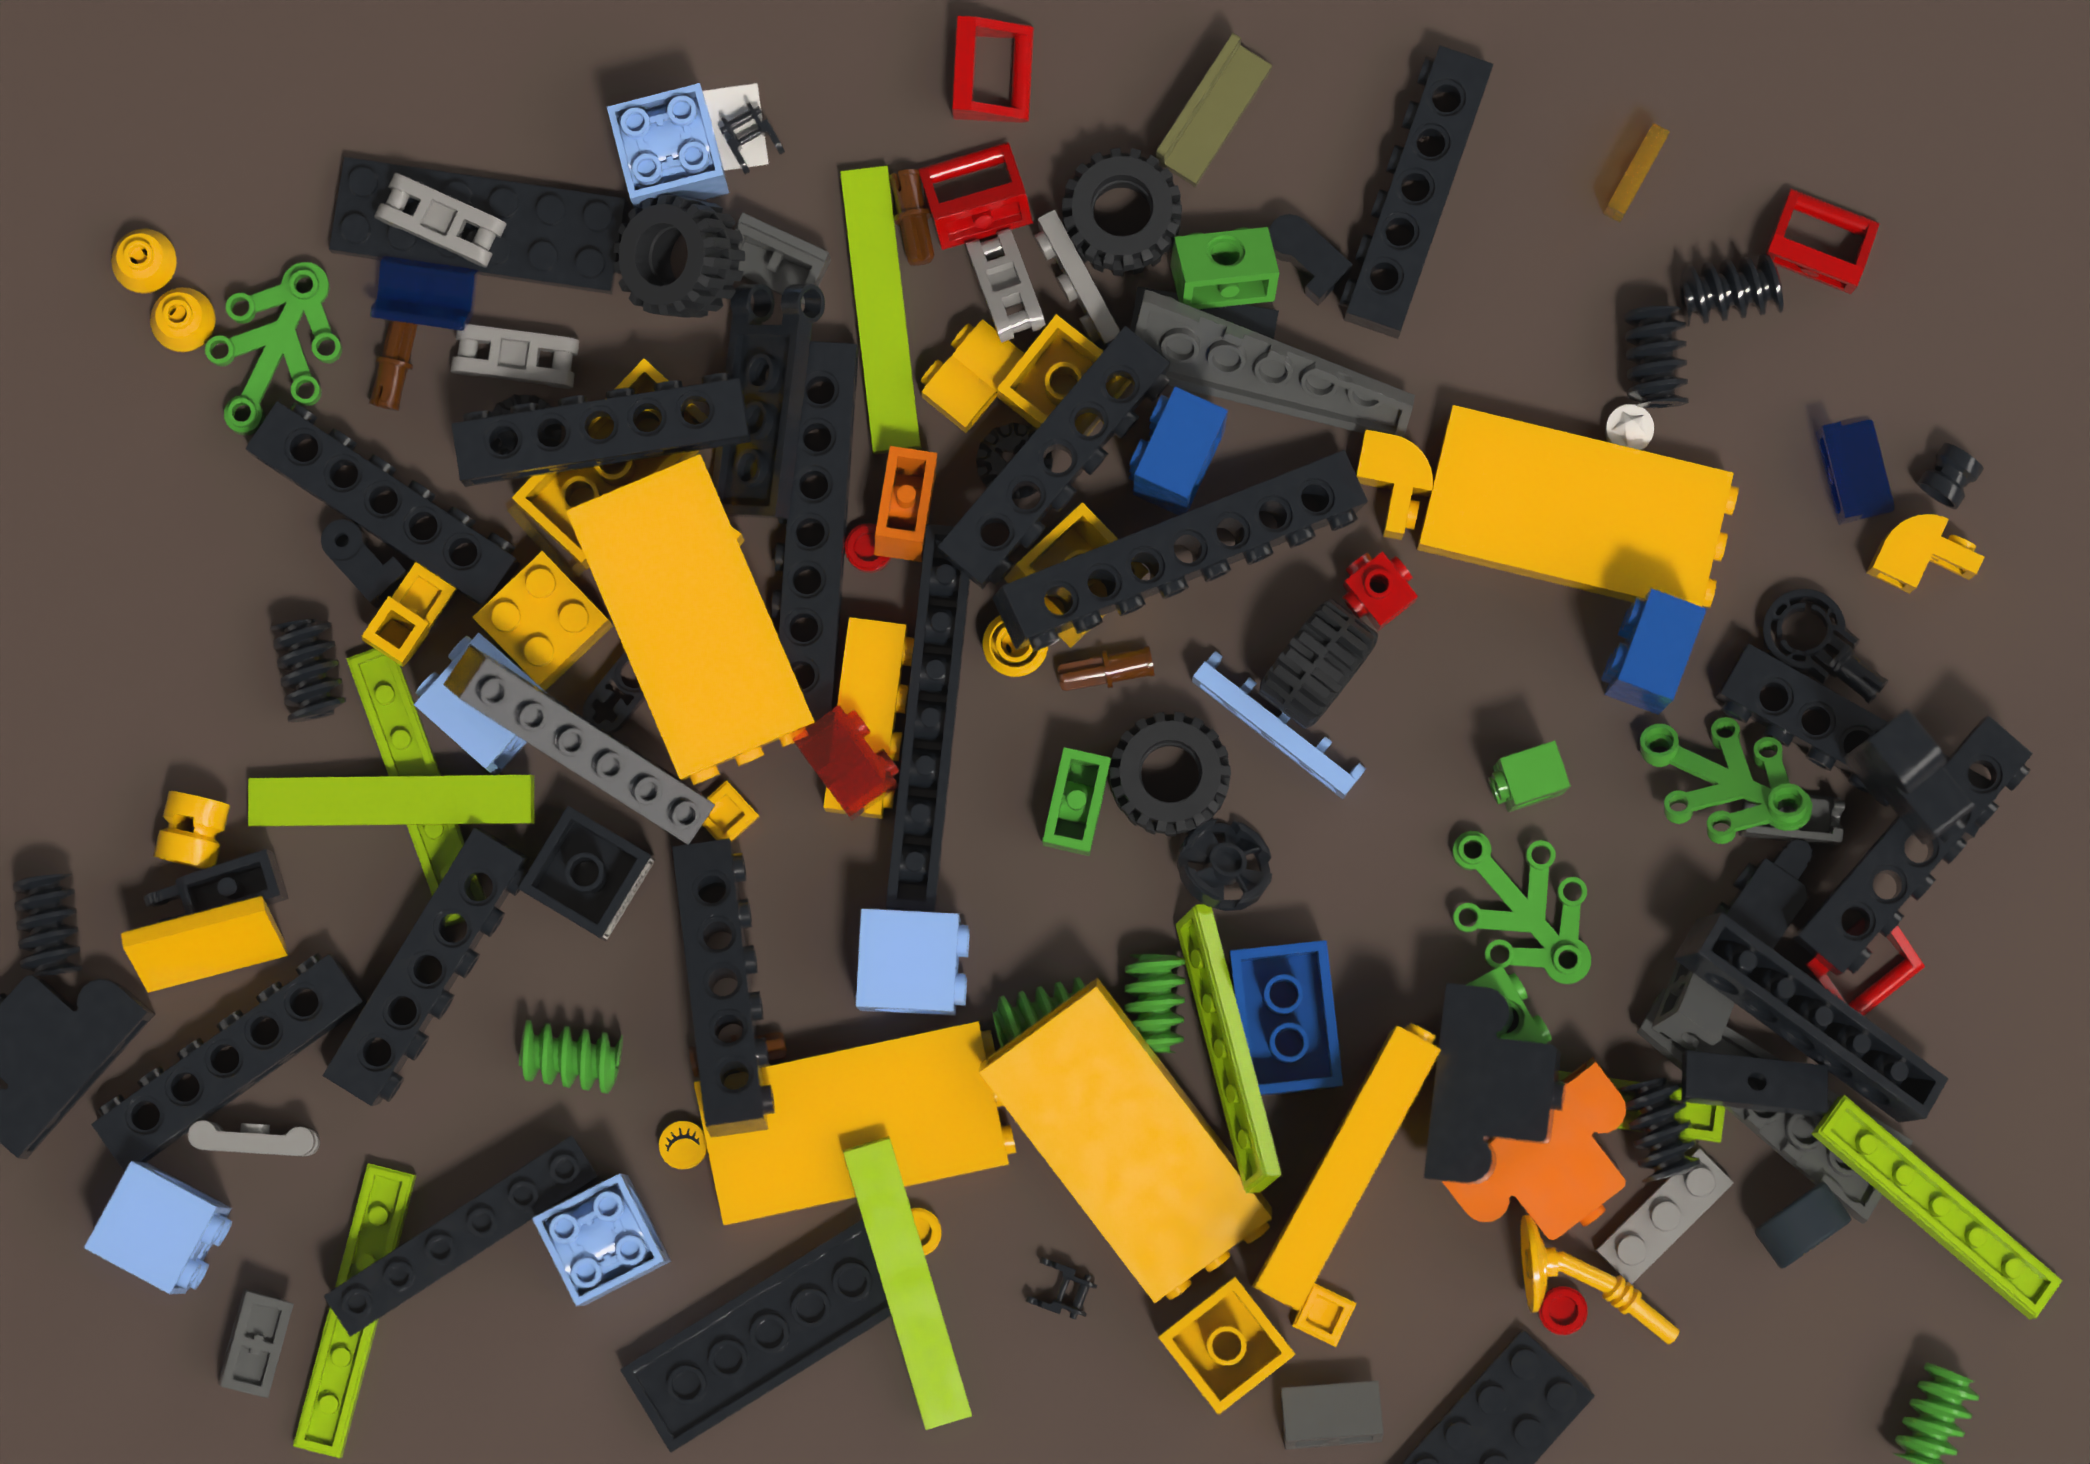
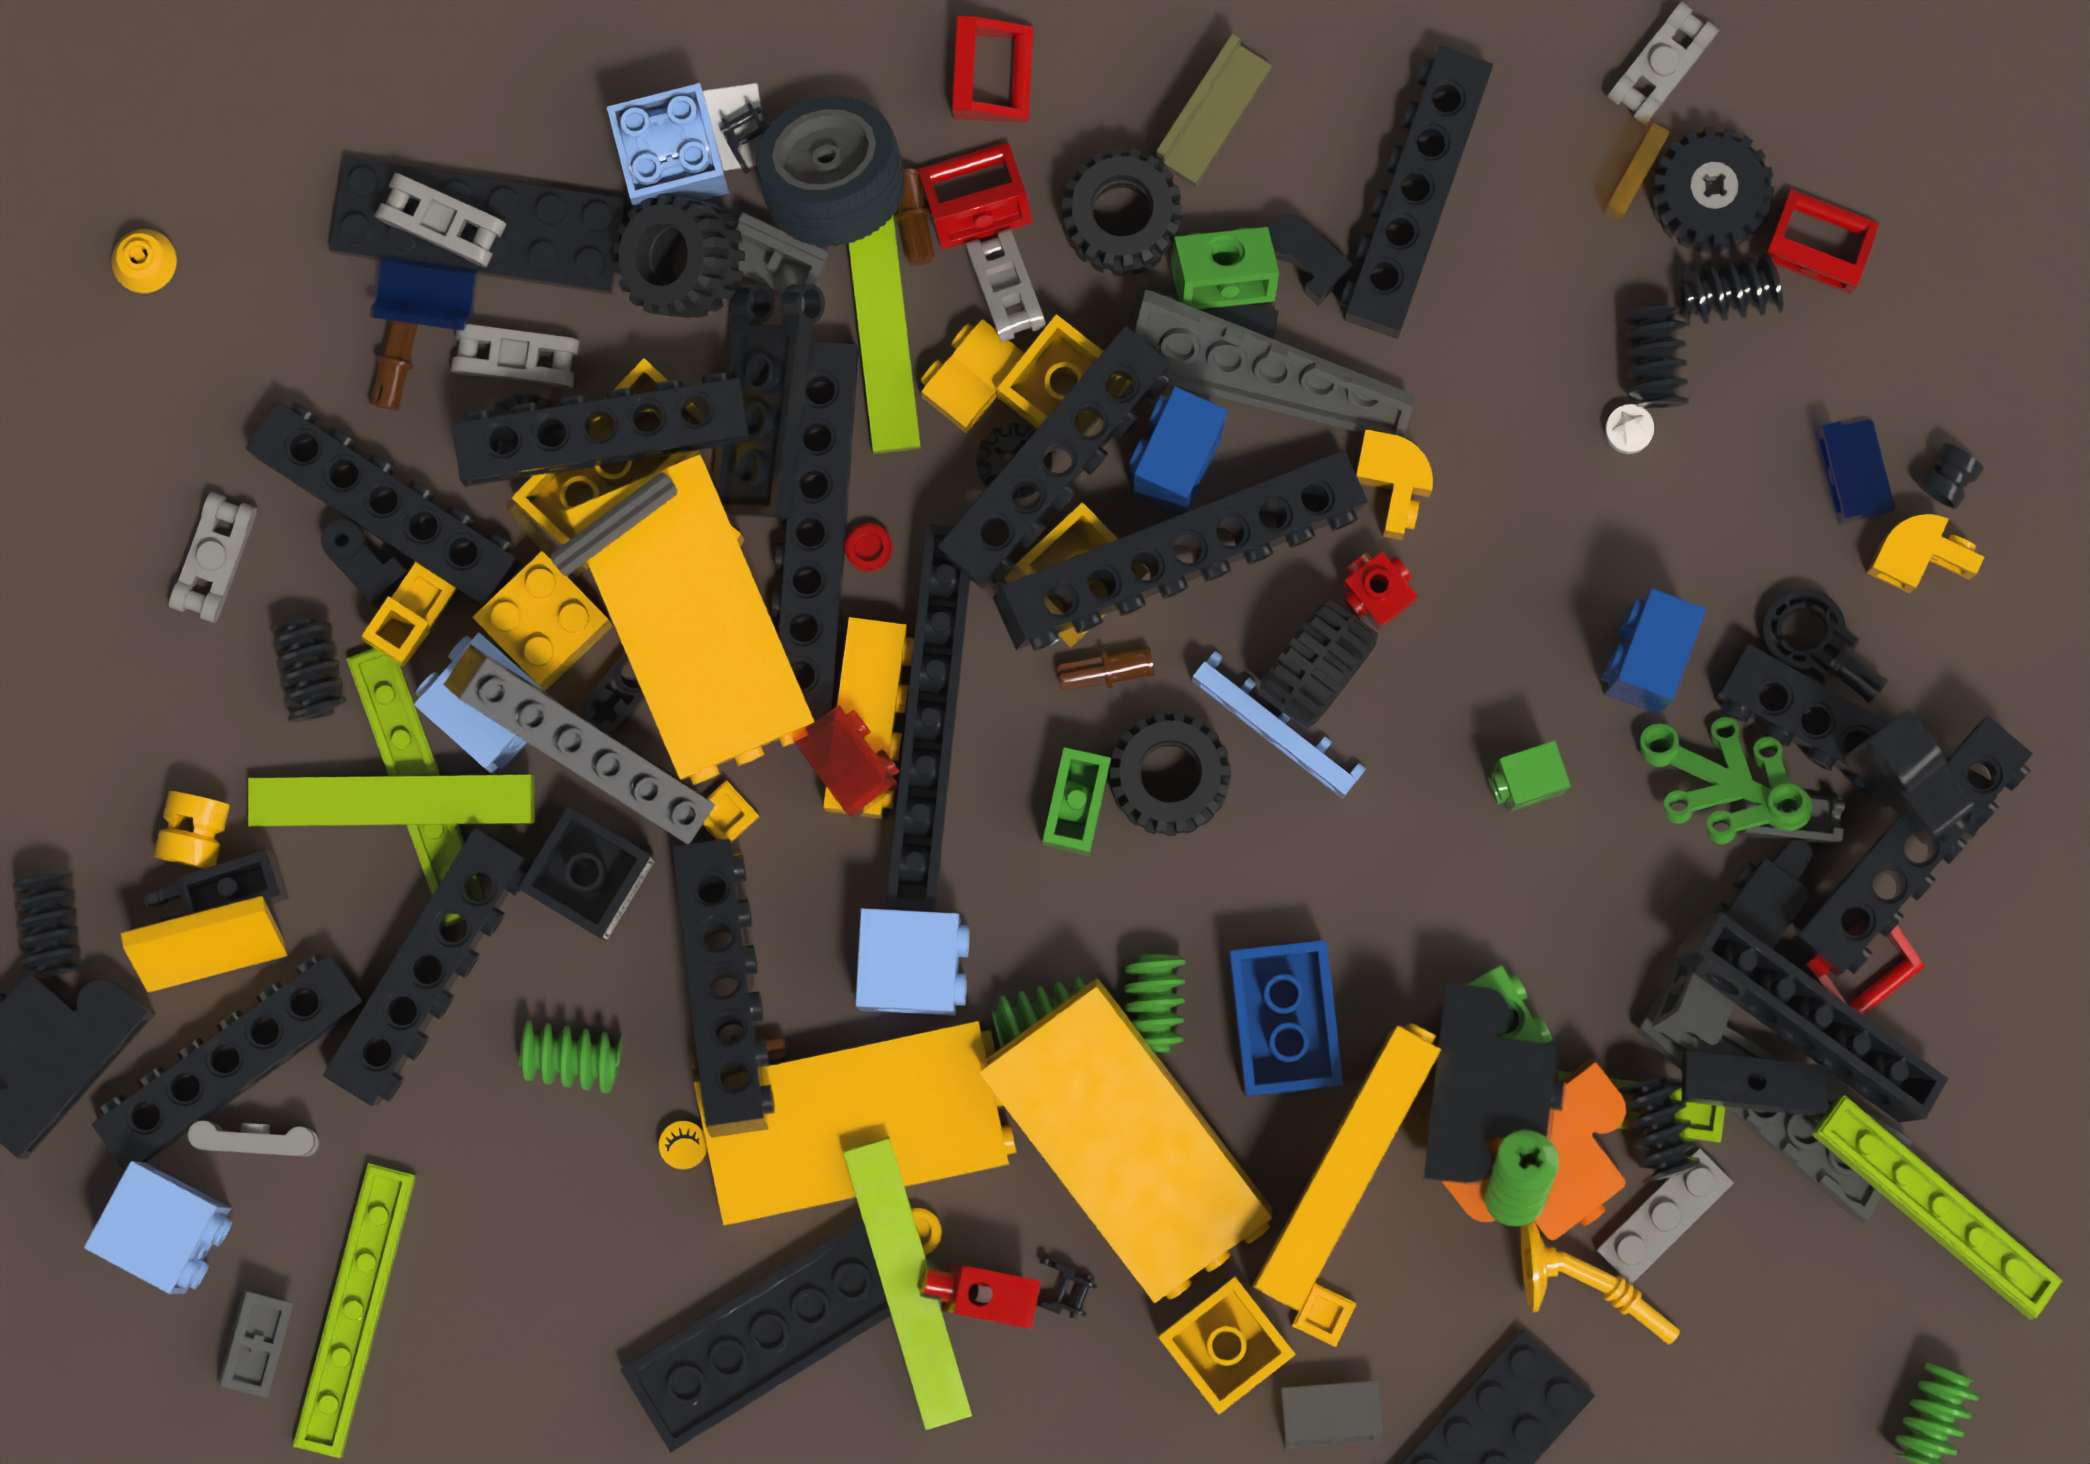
(182, 319): yellow cone -> none
(213, 557): none -> light grey plate
(278, 340): bright green plant -> none
(460, 1236): black brick -> none
(601, 1239): light blue brick -> none
(614, 524): none -> dark grey axle
(830, 171): none -> black wheel
(905, 503): orange brick -> none
(998, 1296): none -> red torso
(1013, 664): yellow cone -> none
(1076, 280): light grey plate -> none
(1224, 864): black piece -> none
(1228, 1049): lime tile -> none
(1521, 1178): none -> bright green piece
(1527, 913): bright green plant -> none
(1563, 1310): red tile -> none
(1576, 510): yellow brick -> none
(1663, 63): none -> light grey plate
(1695, 208): none -> black wheel
(1802, 1225): black wheel -> none

